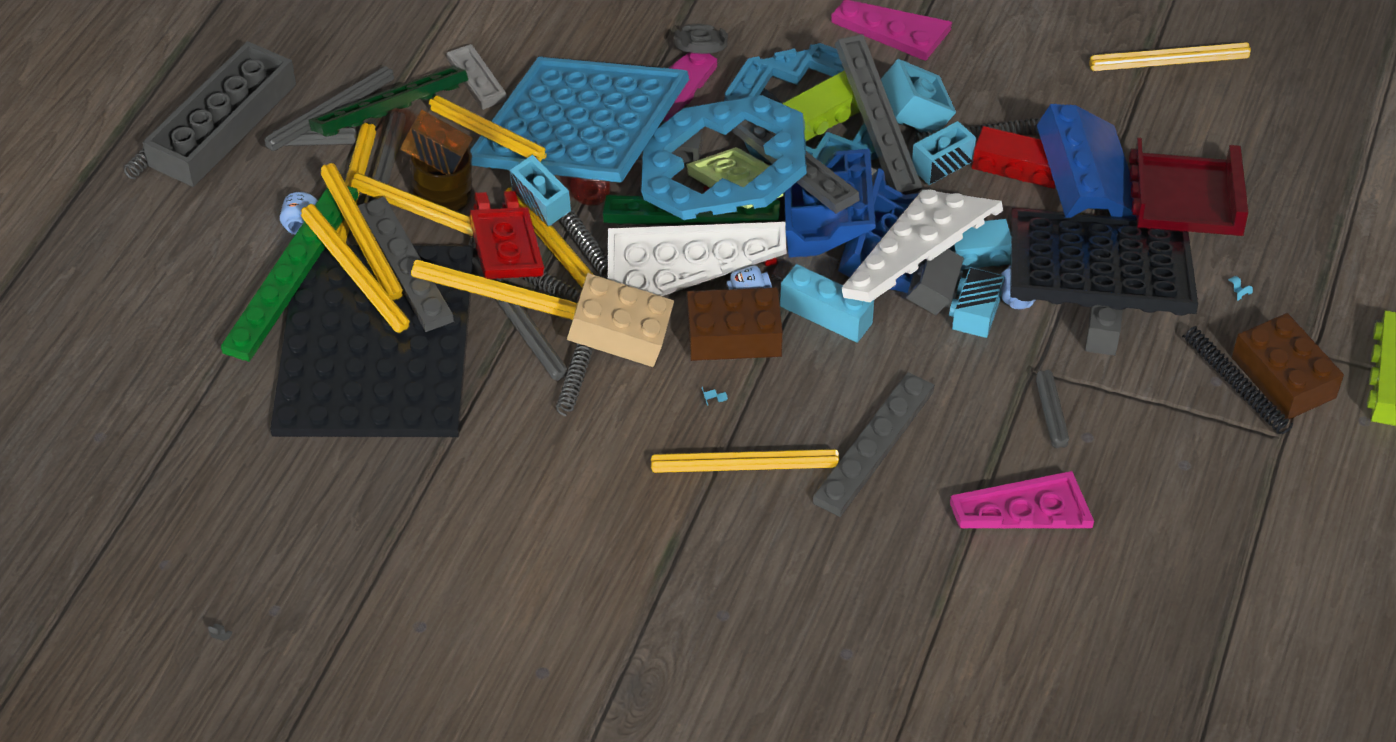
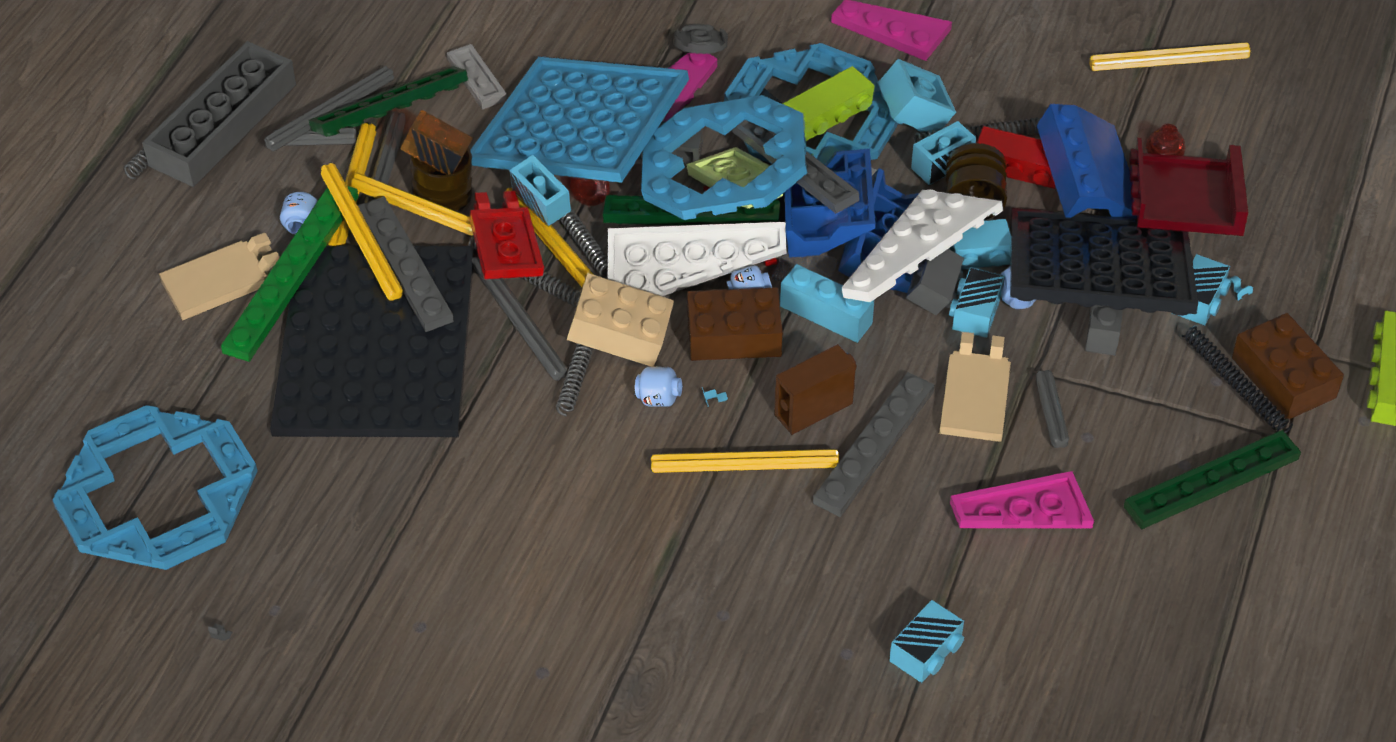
(130, 540): none -> dark azure plate
(219, 276): none -> tan tile
(355, 268): yellow axle -> none
(486, 128): yellow axle -> none
(493, 289): yellow axle -> none
(658, 386): none -> light blue head
(815, 389): none -> reddish brown brick
(878, 114): dark grey plate -> none
(927, 641): none -> medium azure brick
(976, 391): none -> tan tile
(977, 172): none -> dark brown wheel
(1166, 141): none -> clear red brick
(1210, 283): none -> medium azure brick
(1211, 479): none -> dark green plate

